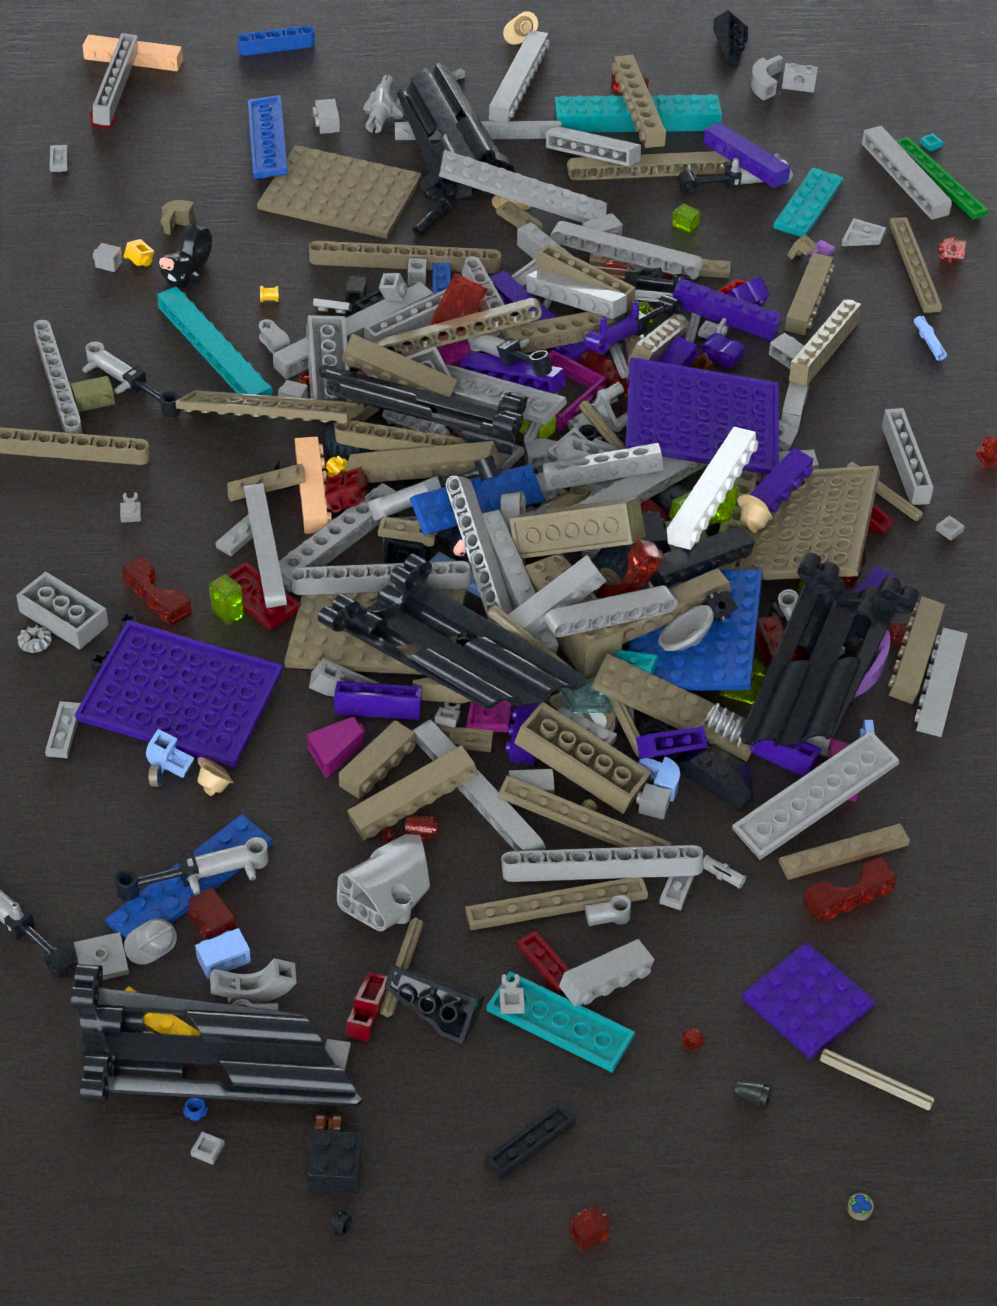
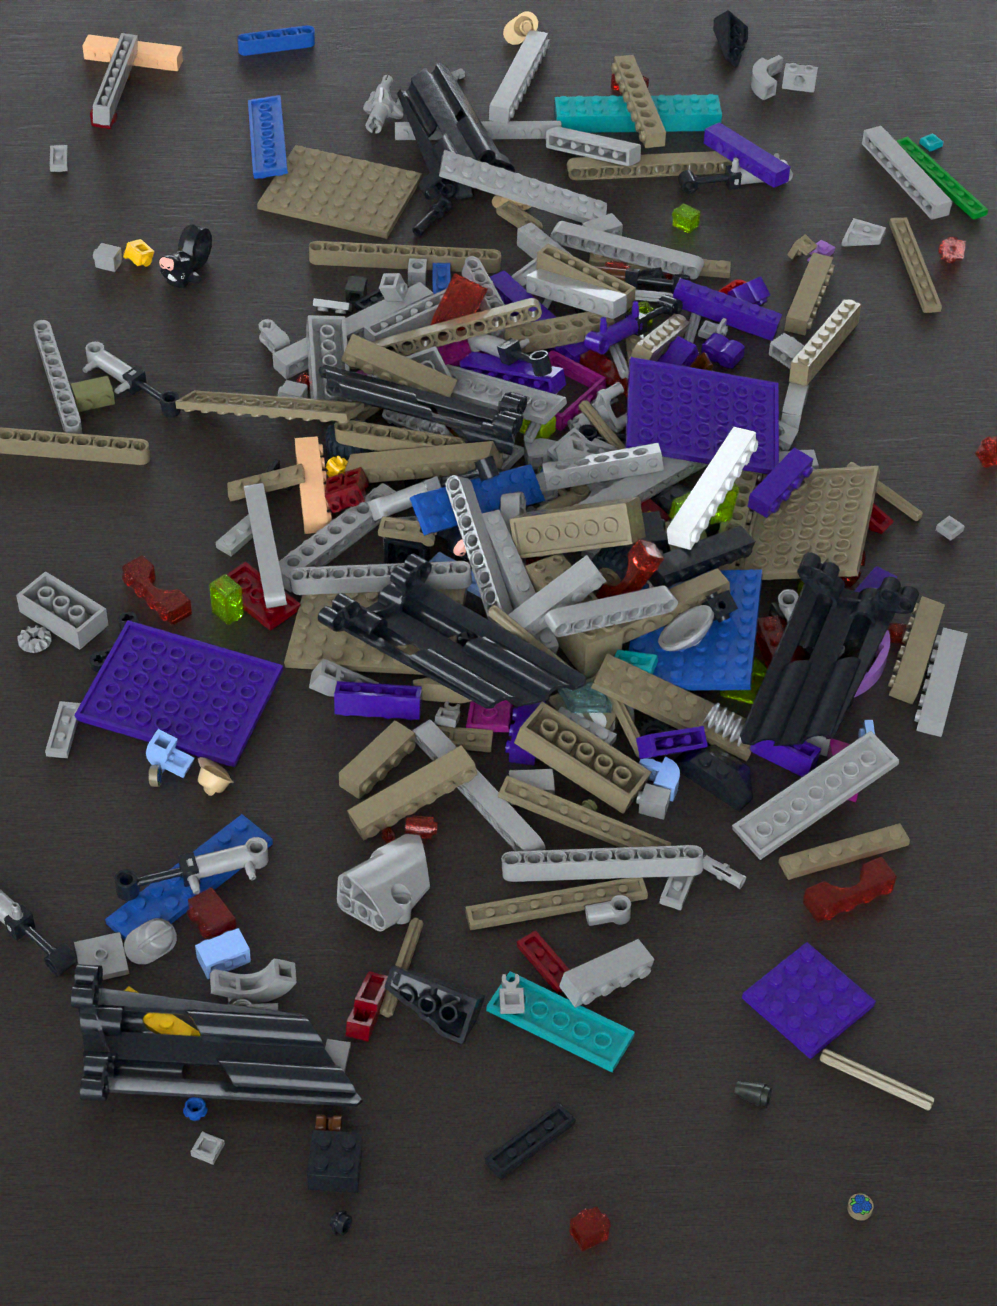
(131, 509): light grey plate -> none
(177, 212): dark tan brick -> none
(211, 343): teal brick -> none
(269, 294): yellow bush -> none
(326, 116): light grey brick -> none
(335, 744): magenta slope -> none
(692, 1039): clear red plate -> none
(753, 512): tan piece -> none
(808, 202): teal plate -> none
(907, 456): light grey brick -> none
(927, 333): light blue pin -> none

